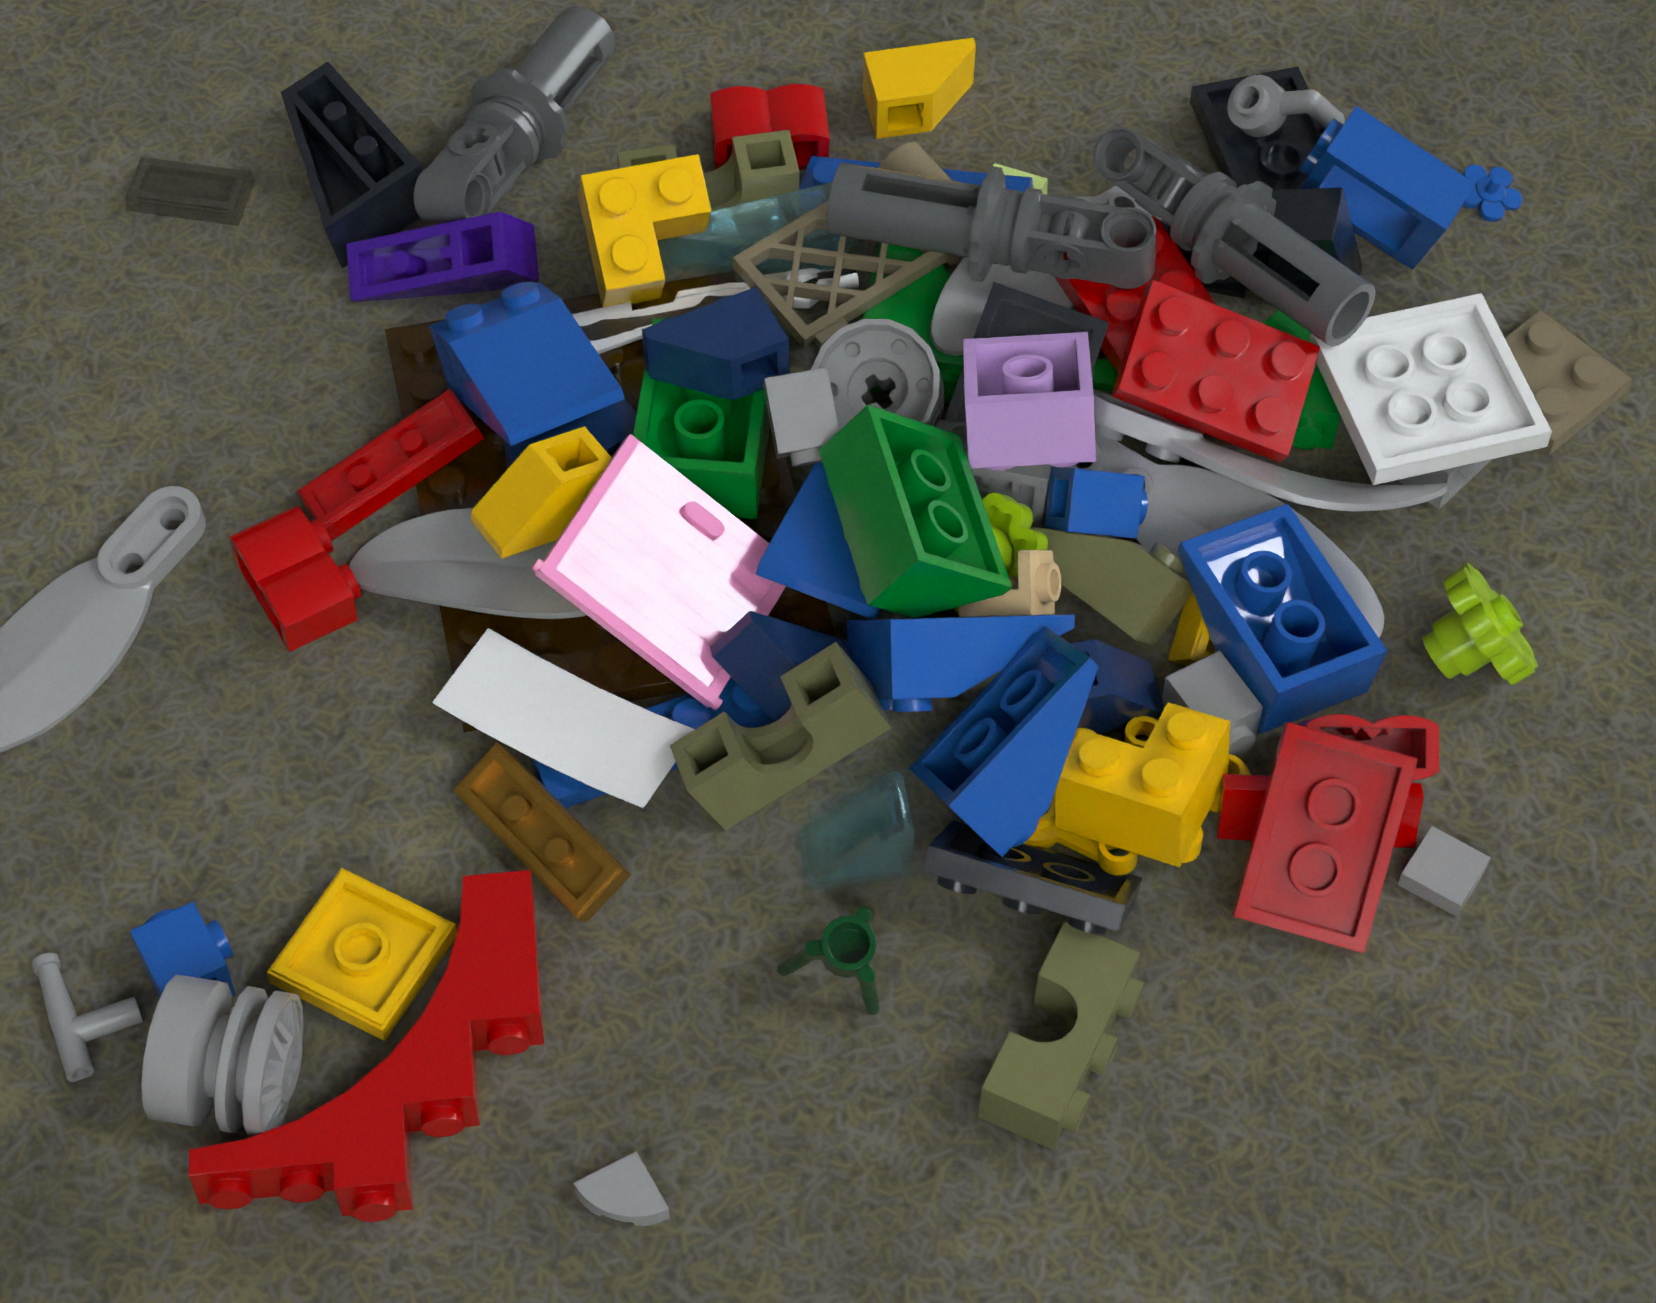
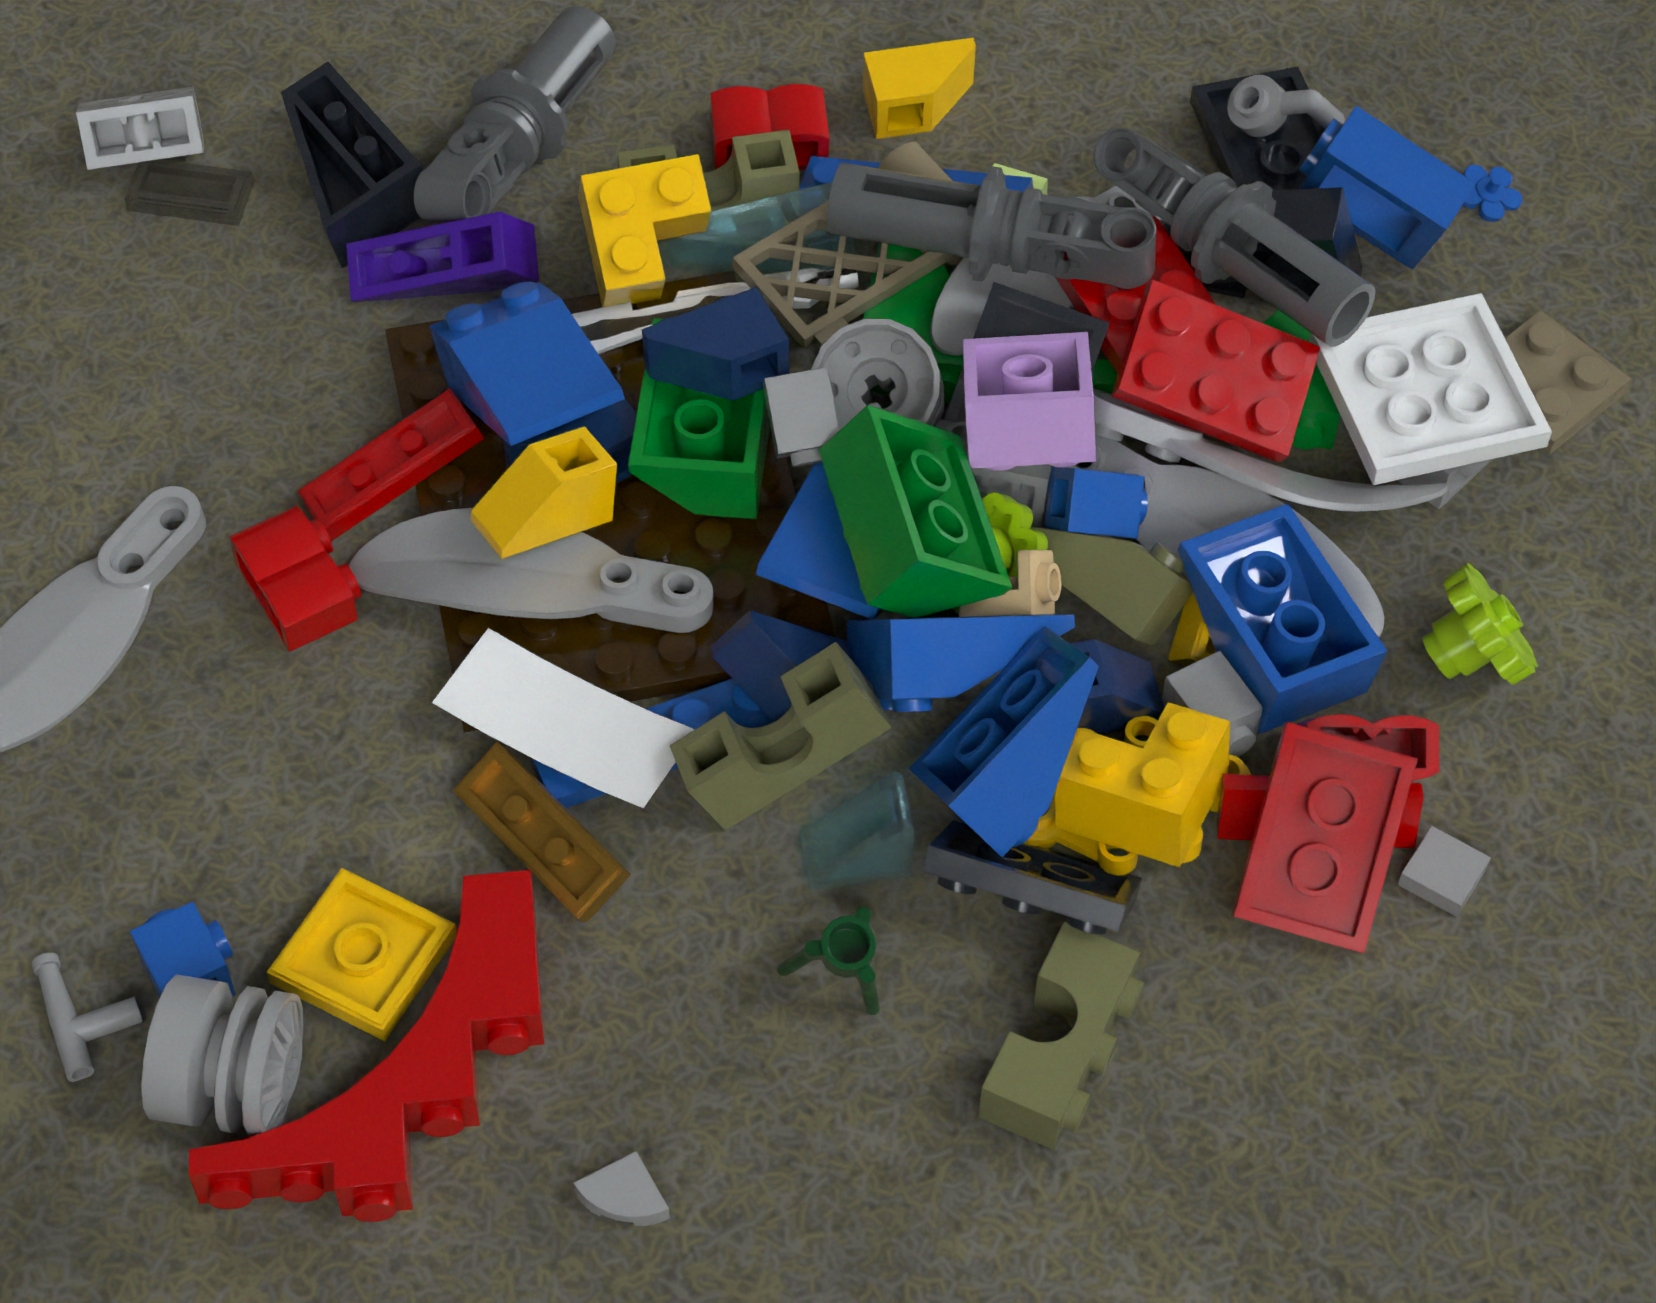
(140, 128): none -> light grey brick
(660, 567): piece -> none

